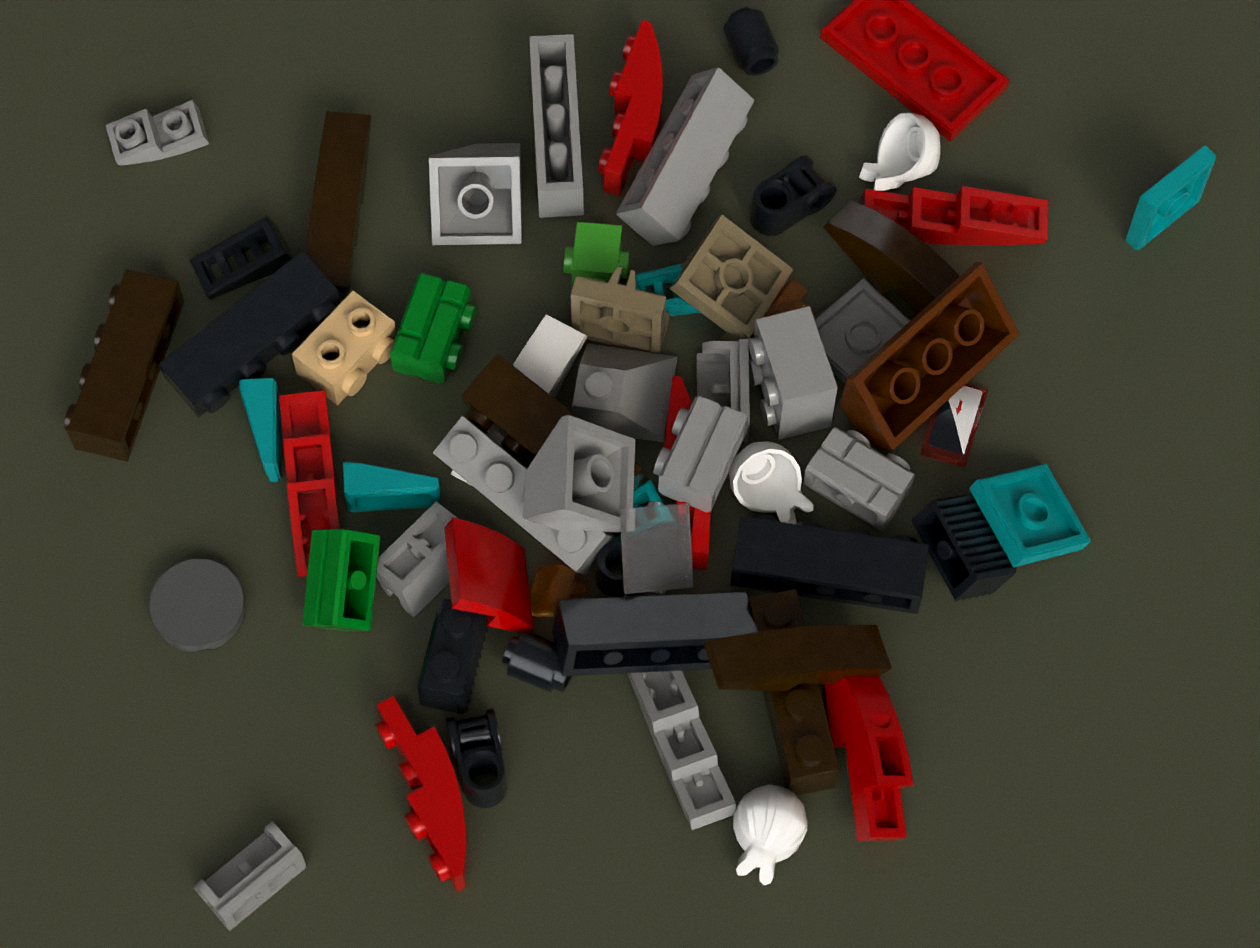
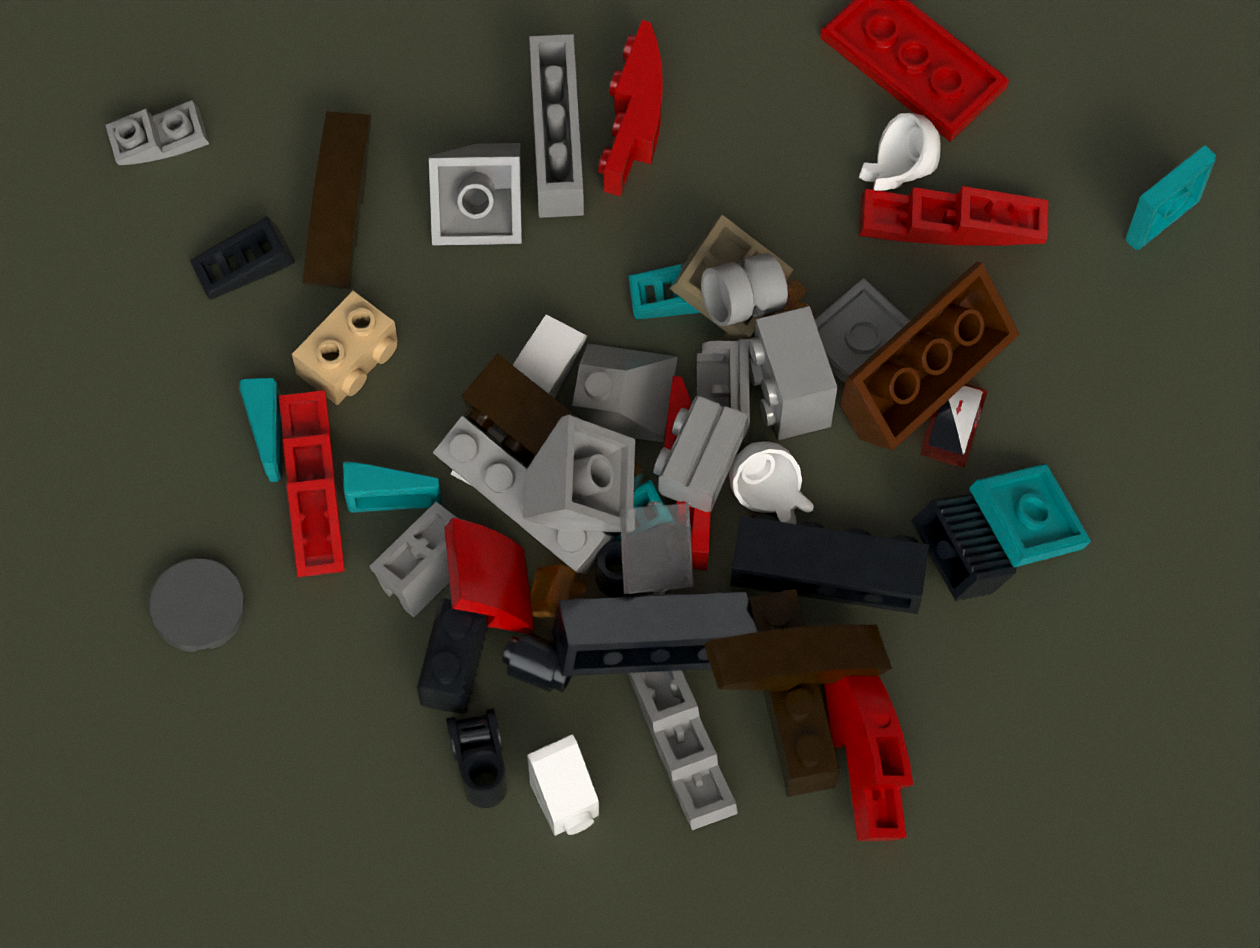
(124, 365): dark brown brick -> none
(251, 334): black brick -> none
(251, 877): light grey hinge -> none
(341, 580): green brick -> none
(432, 329): green brick -> none
(437, 804): red slope -> none
(563, 786): none -> white slope
(596, 252): bright green brick -> none
(619, 313): dark tan piece -> none
(685, 157): light grey brick -> none
(744, 289): none -> light grey wheel
(751, 41): black brick -> none
(769, 828): white piece -> none
(796, 193): black piece -> none
(859, 477): light grey brick -> none
(890, 255): dark brown slope -> none

